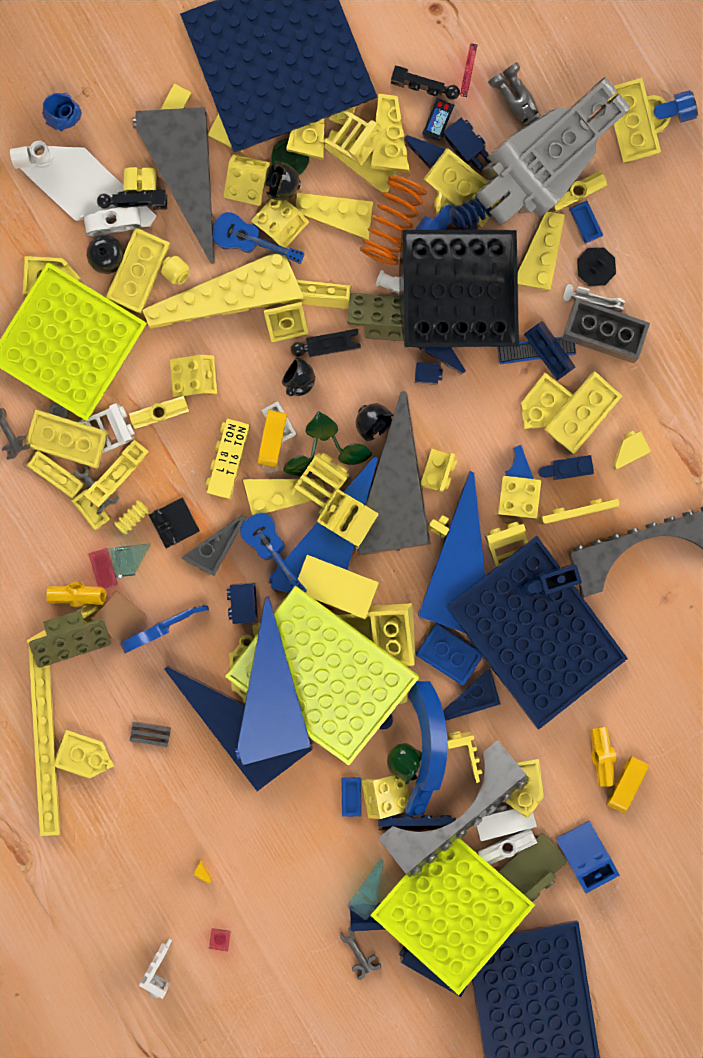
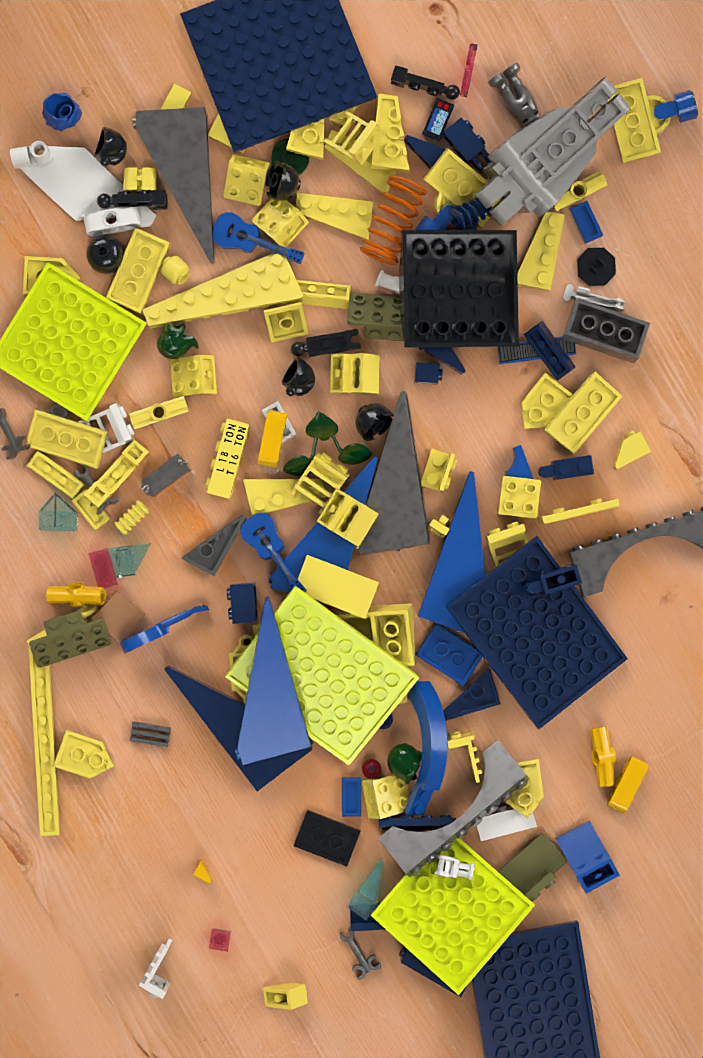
(57, 515): none -> clear light blue slope
(110, 147): none -> black piece
(164, 476): none -> flat silver brick
(173, 343): none -> dark green hair
(174, 523): black hinge -> none
(285, 996): none -> light yellow slope
(327, 838): none -> black tile
(354, 373): none -> light yellow piece
(371, 768): none -> dark red tile
(452, 868): none -> white connector
(519, 841): white piece -> none

